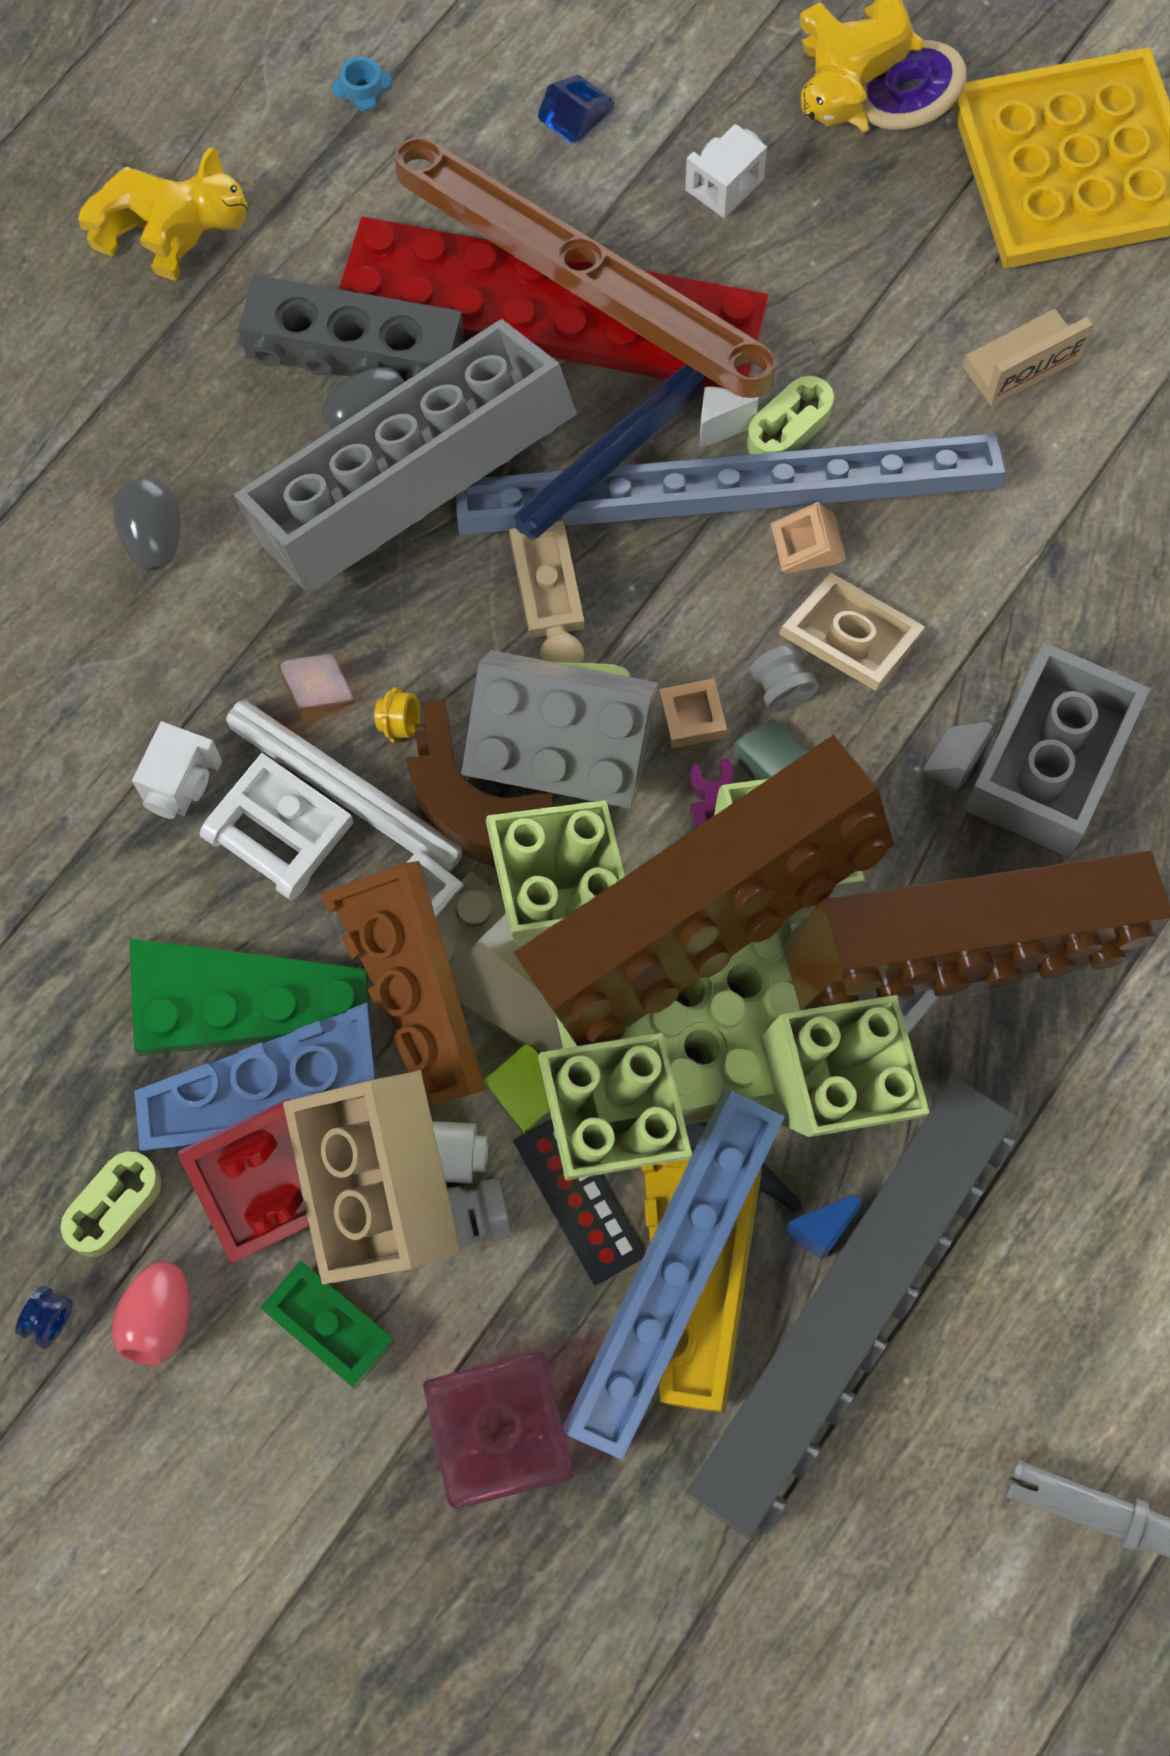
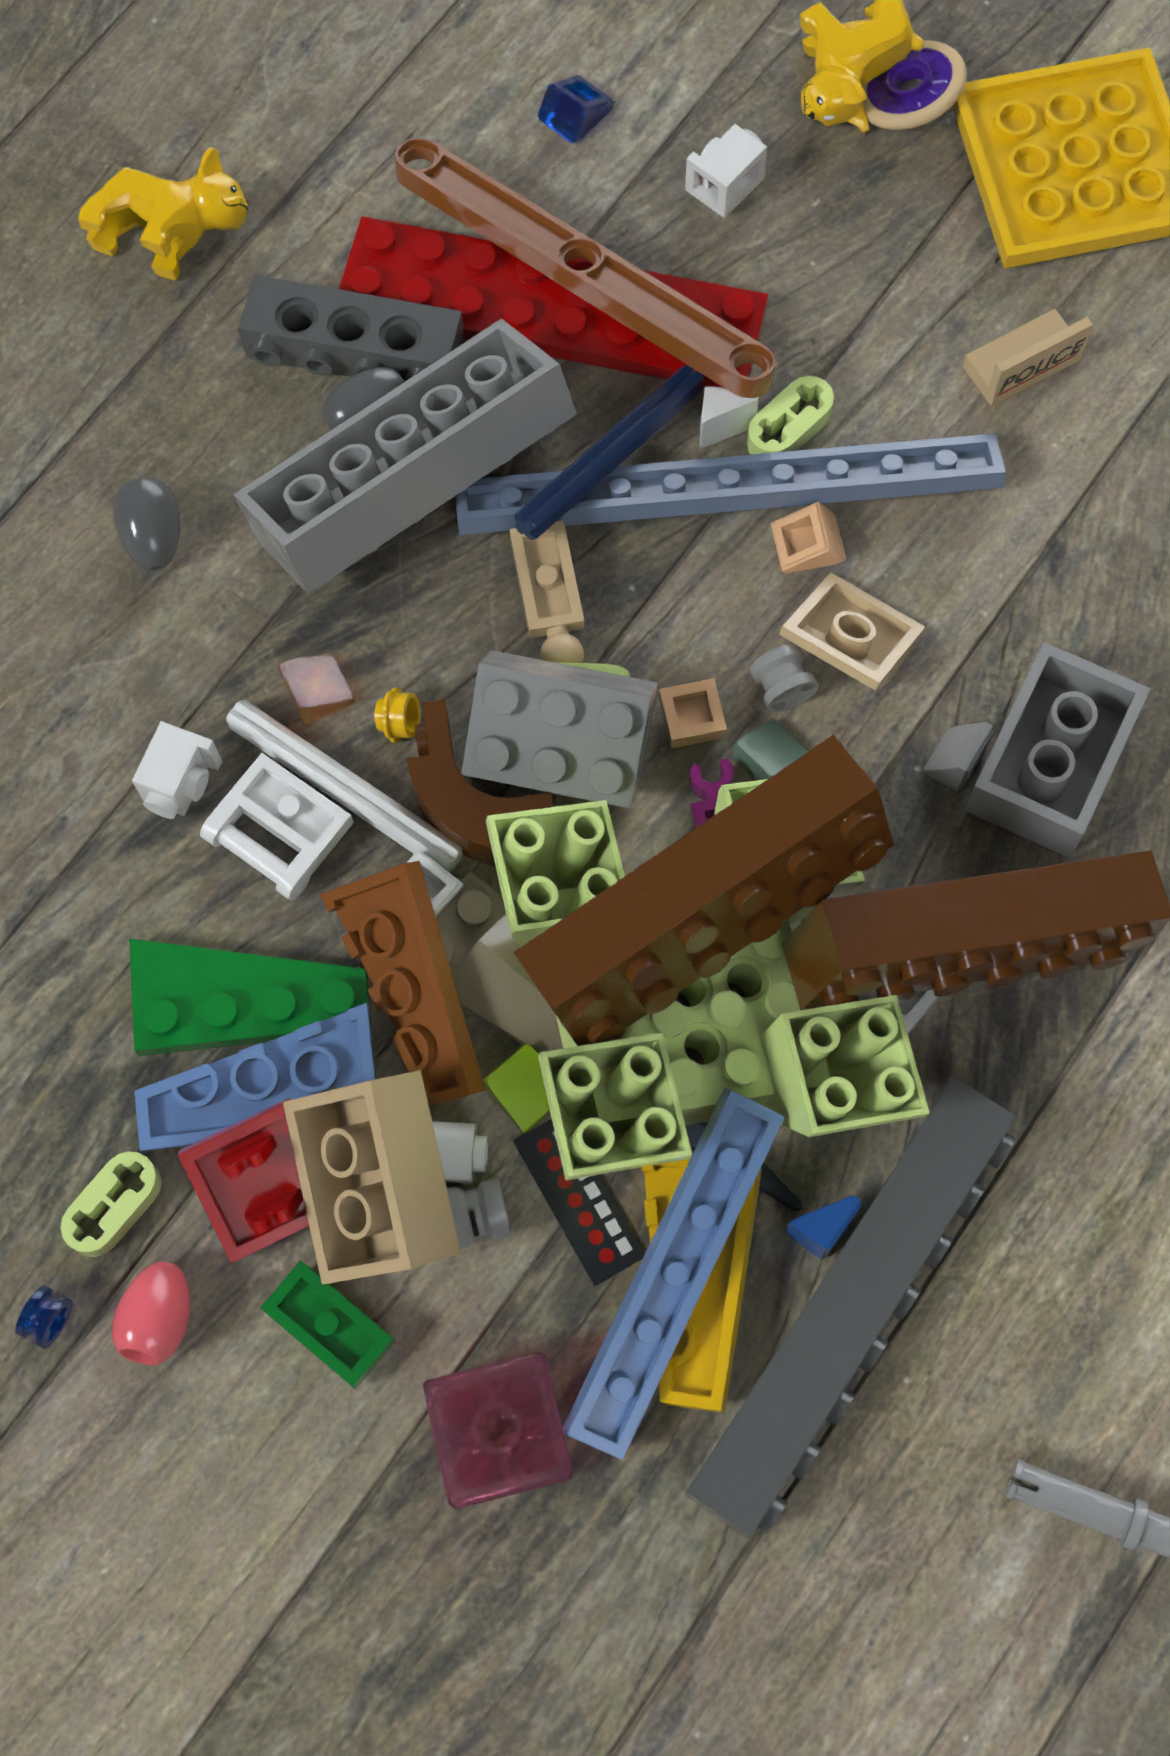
(363, 72): dark azure plate -> none

